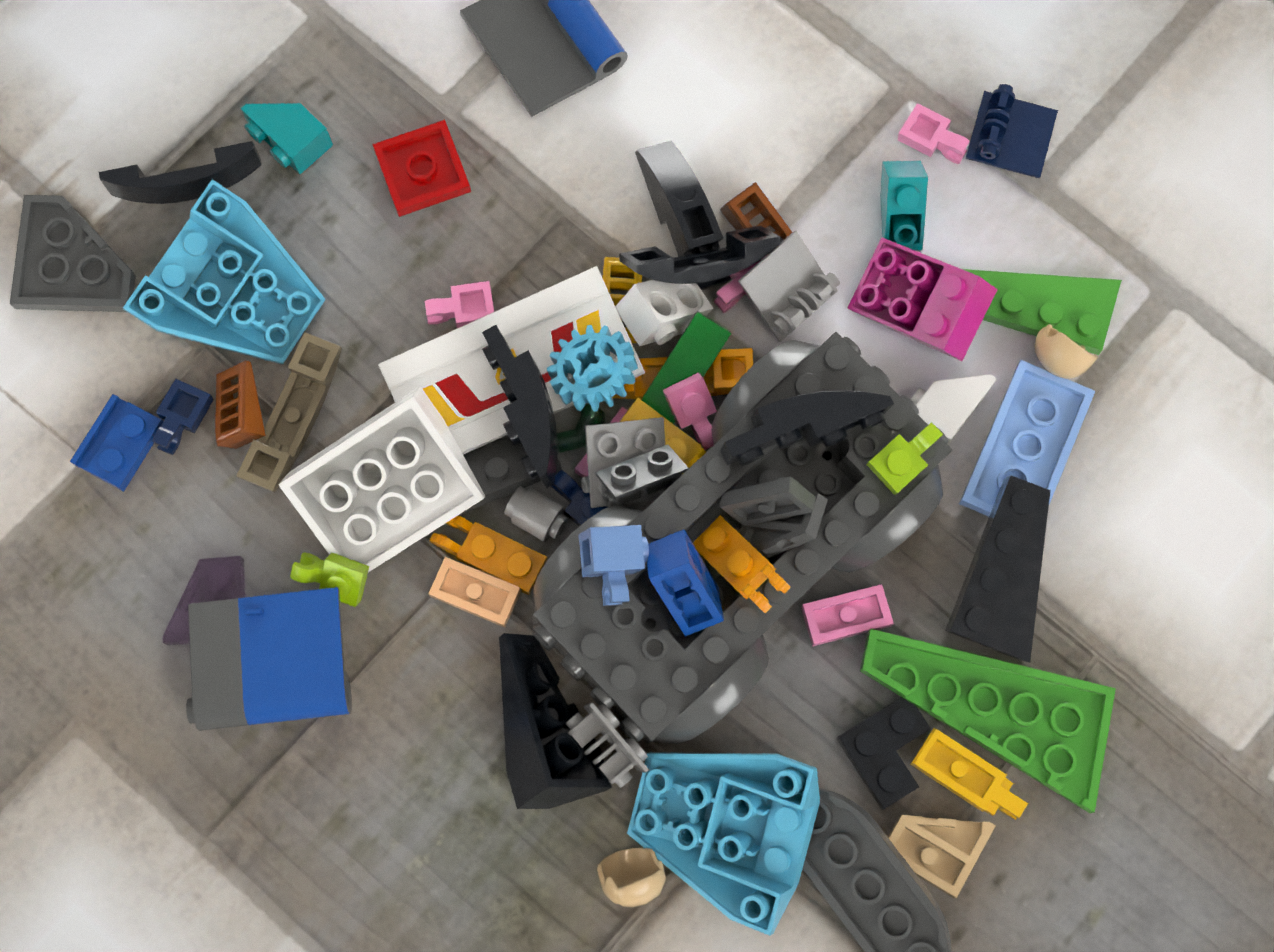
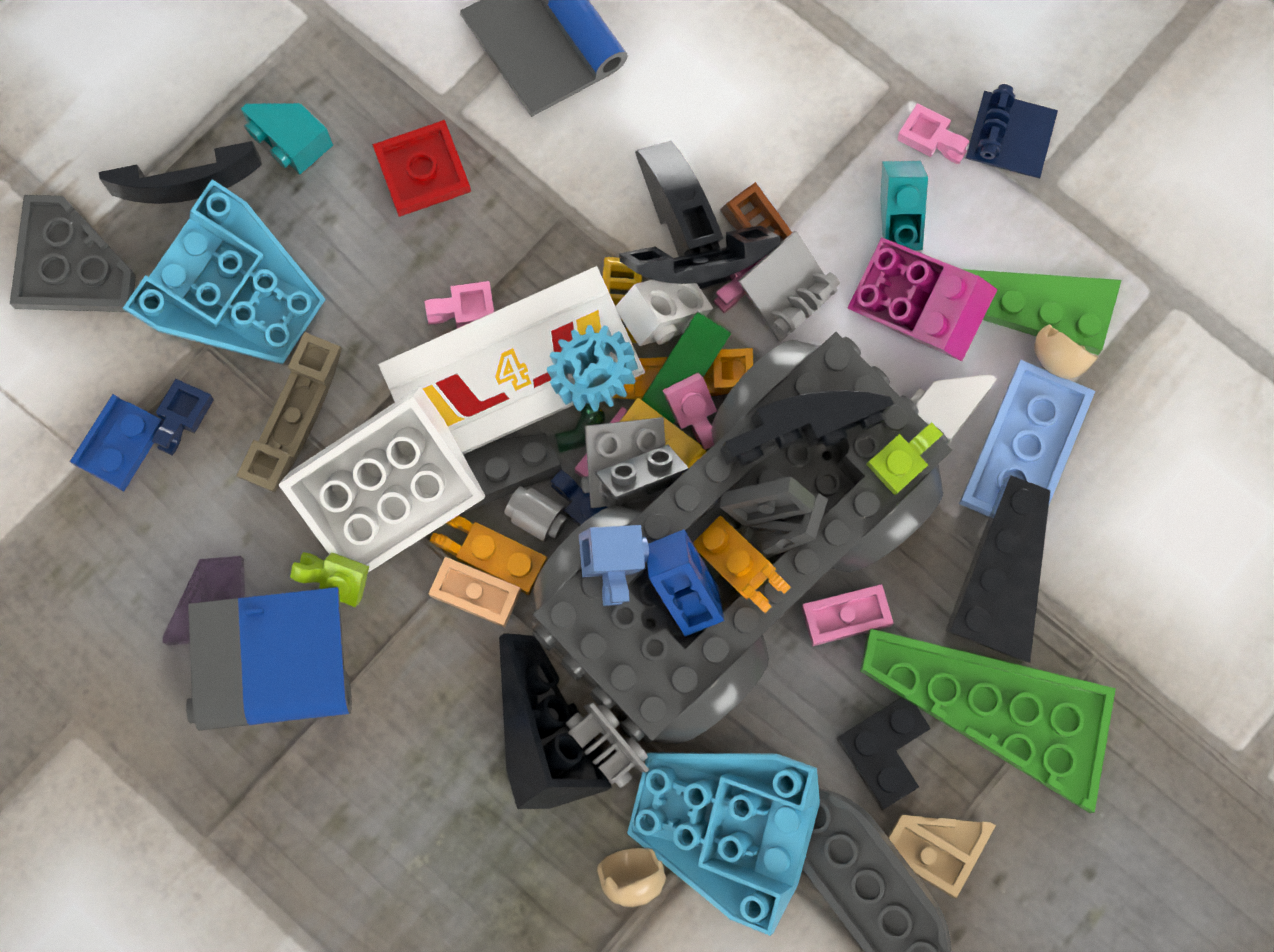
(240, 427): dark orange slope -> none
(529, 409): black slope -> none
(967, 775): yellow hinge -> none

